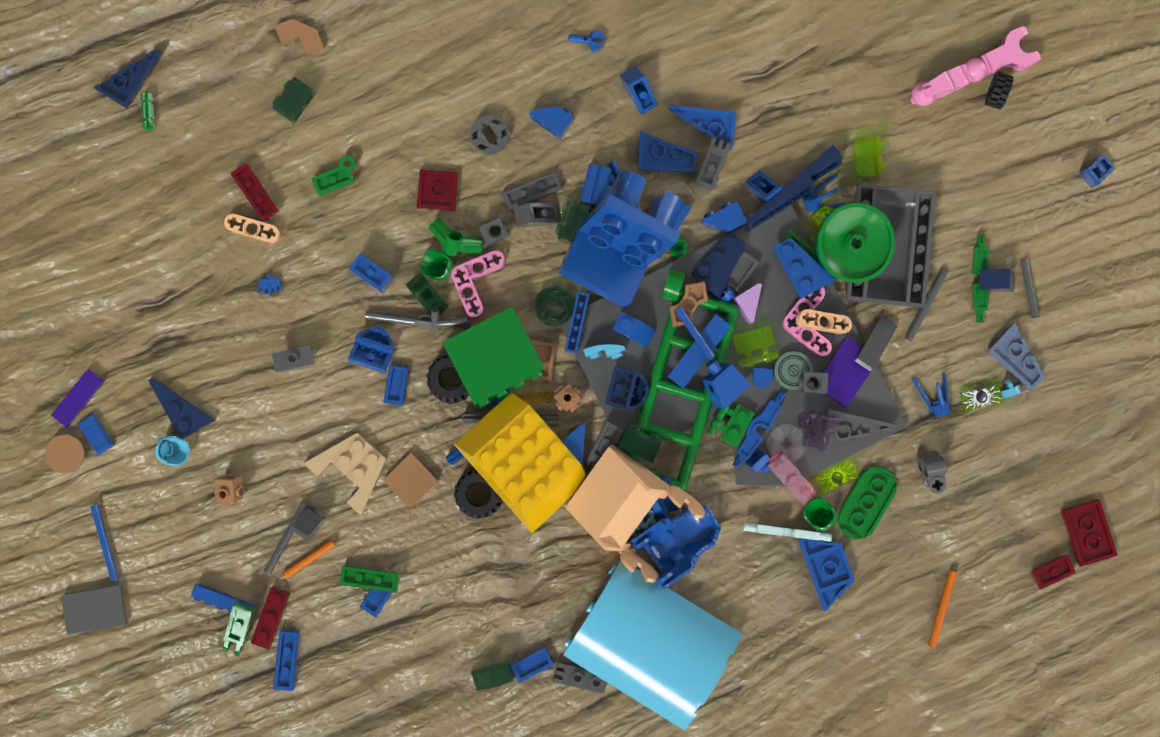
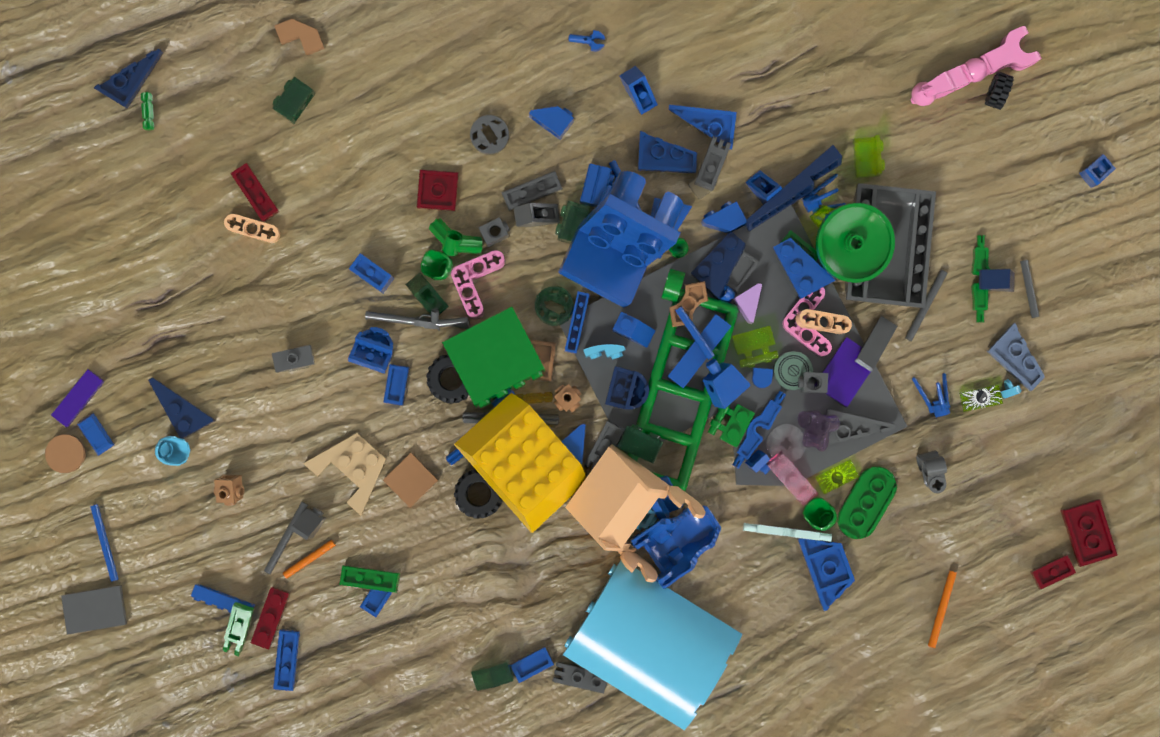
(269, 284): blue piece -> none
(335, 178): green hinge -> none

